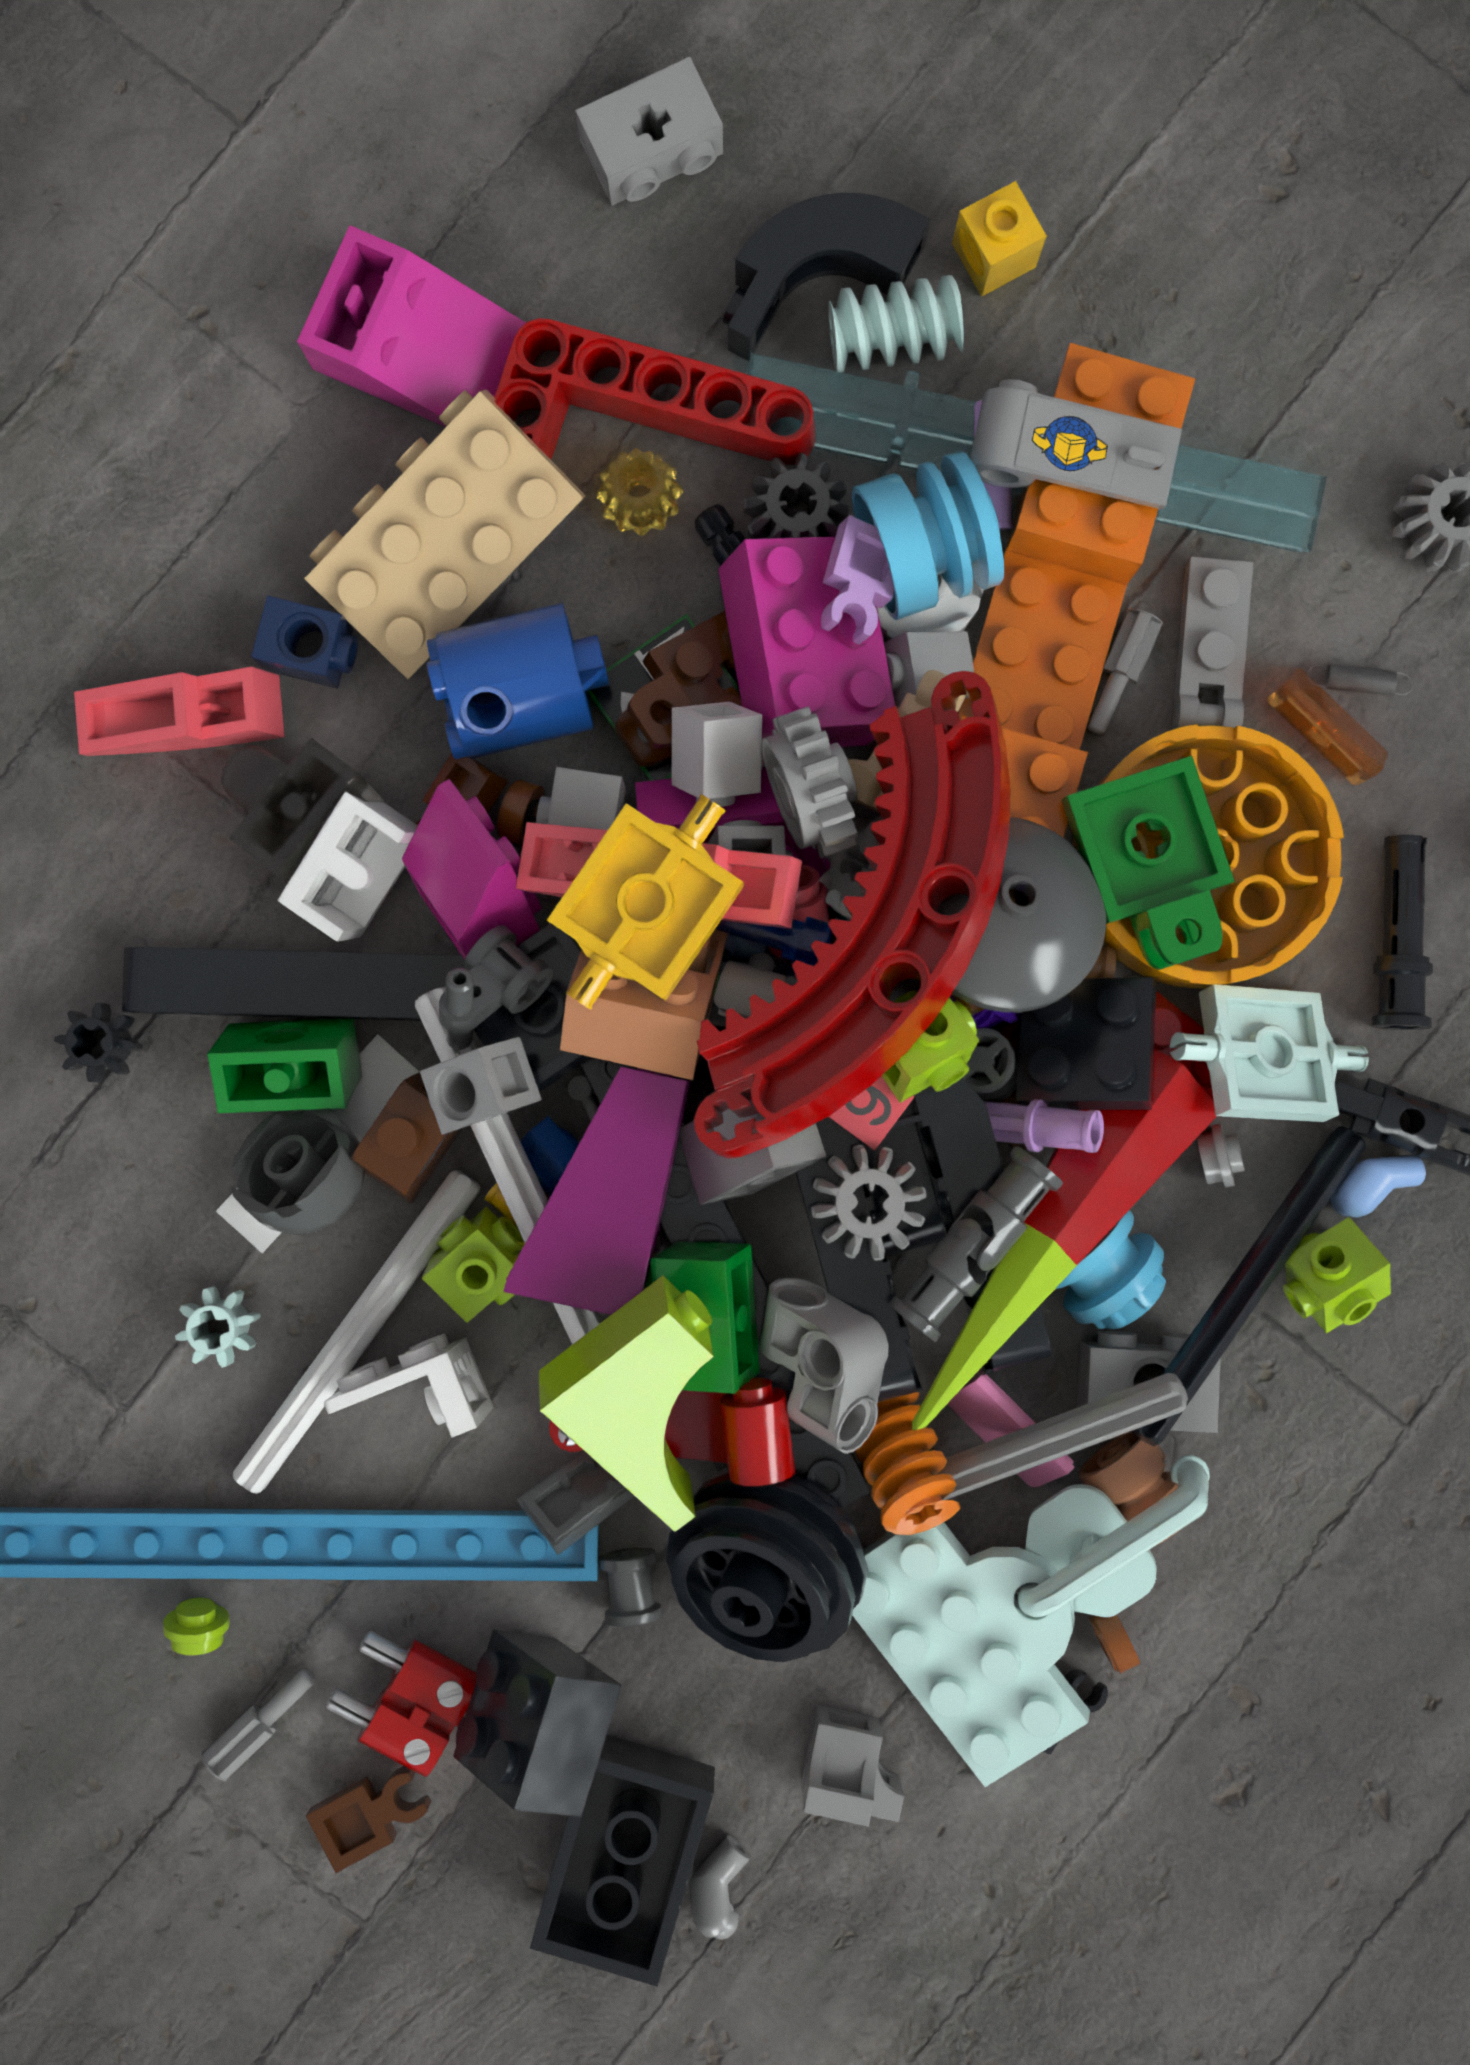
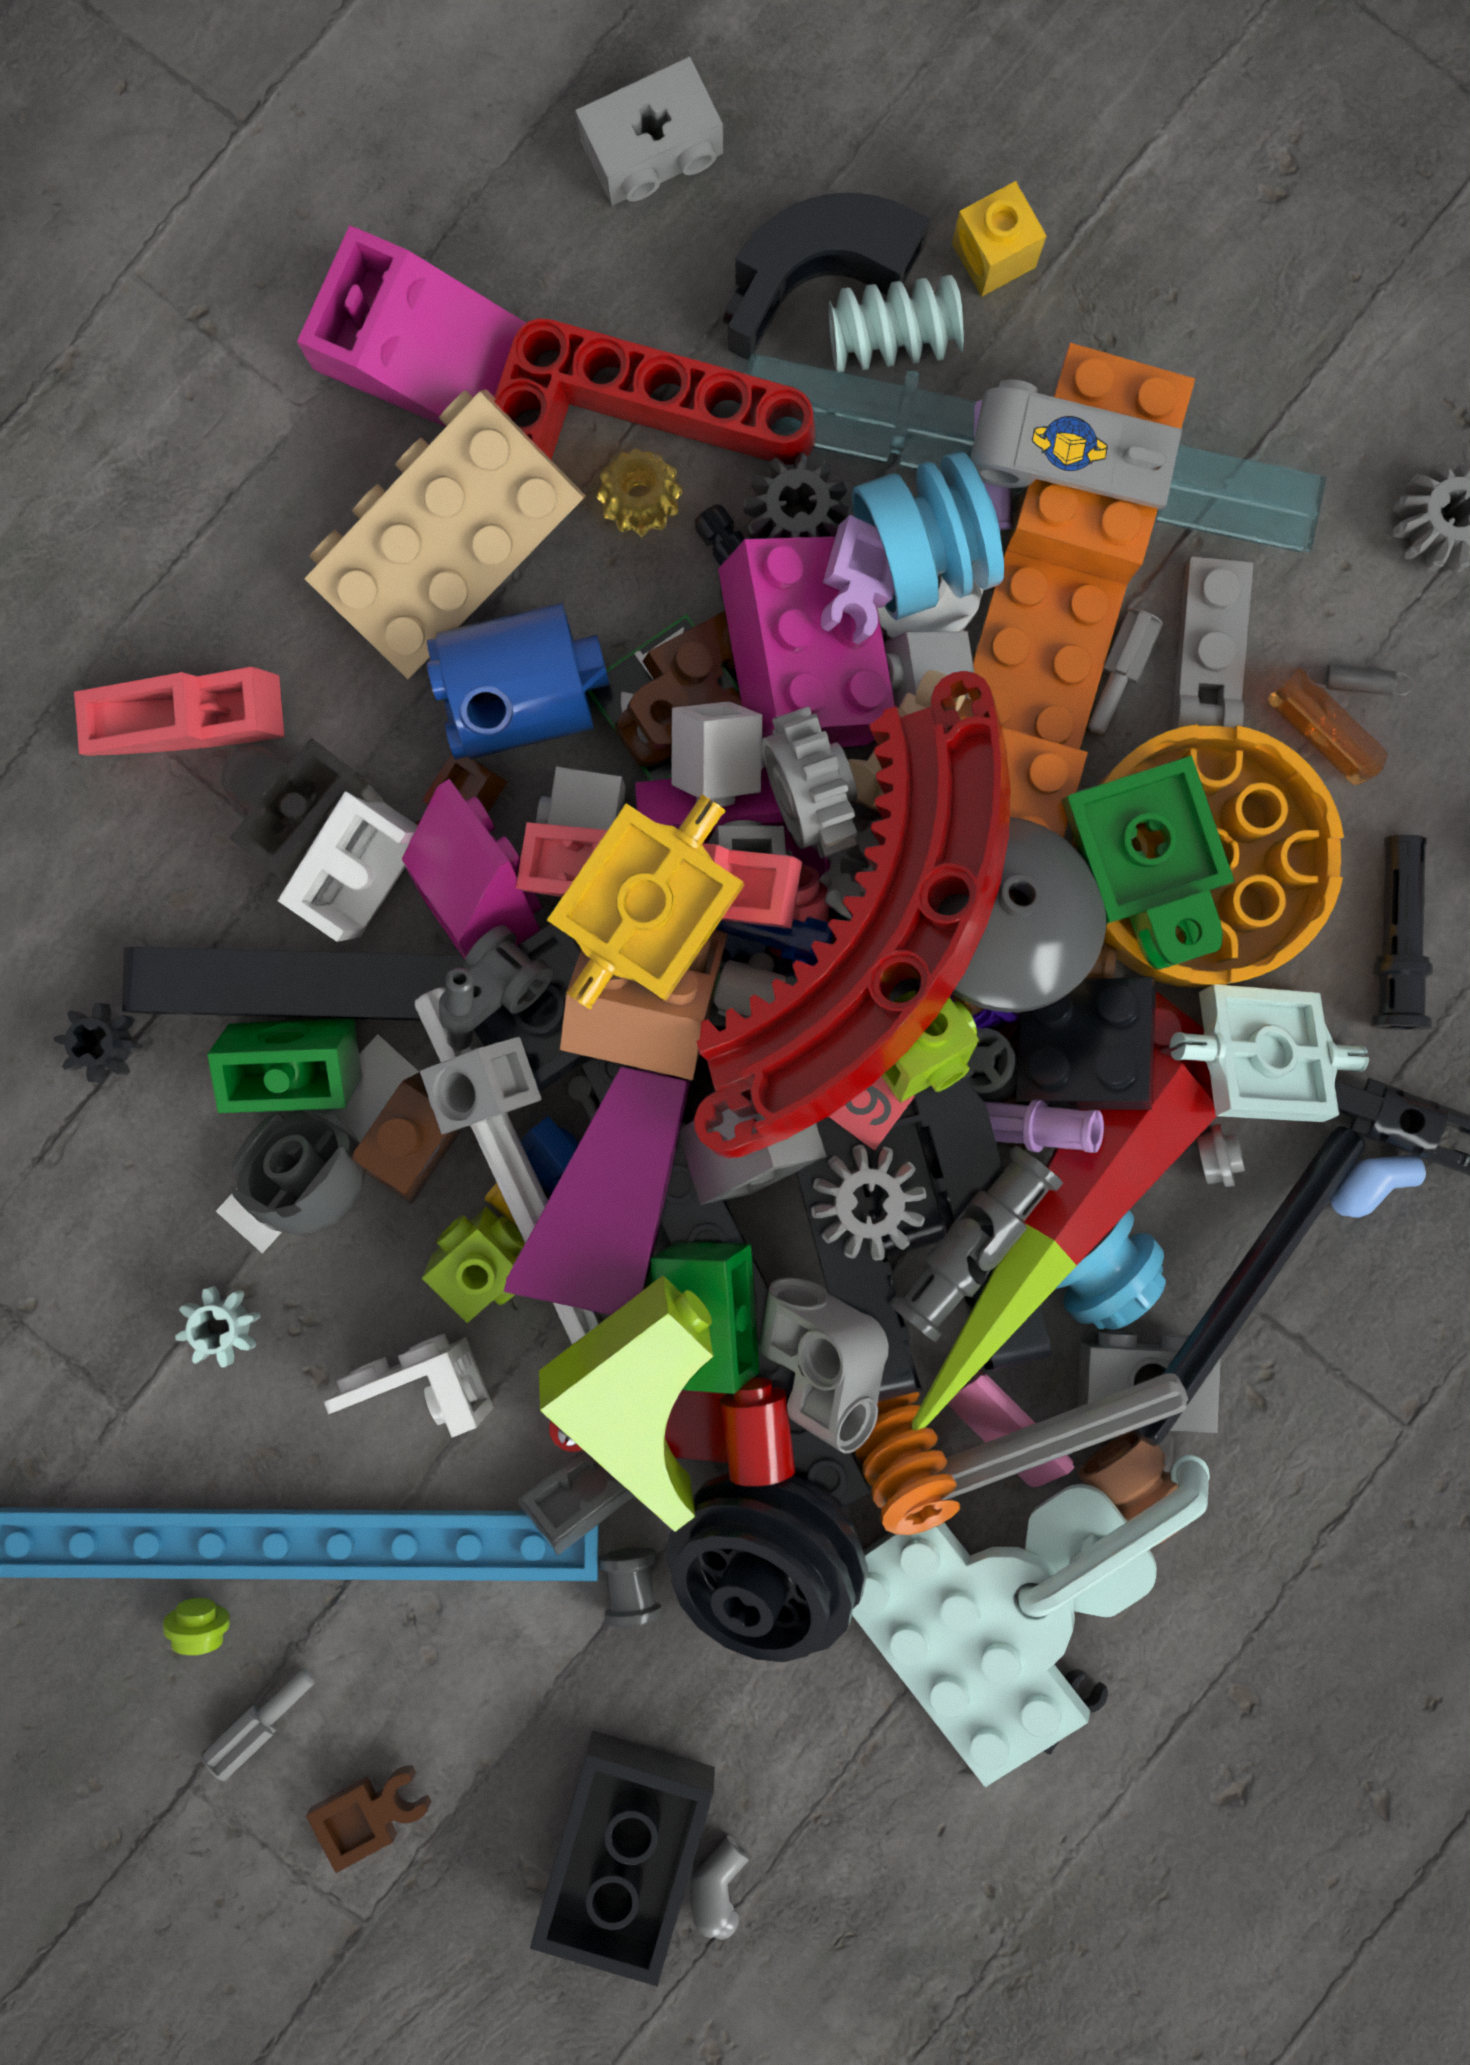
(282, 627): dark blue brick -> none
(355, 1333): white axle -> none
(416, 1708): red piece -> none
(517, 809): dark orange tile -> none
(536, 1723): black brick -> none
(844, 1770): light grey brick -> none
(1114, 1642): dark orange tile -> none
(1336, 1276): lime brick -> none

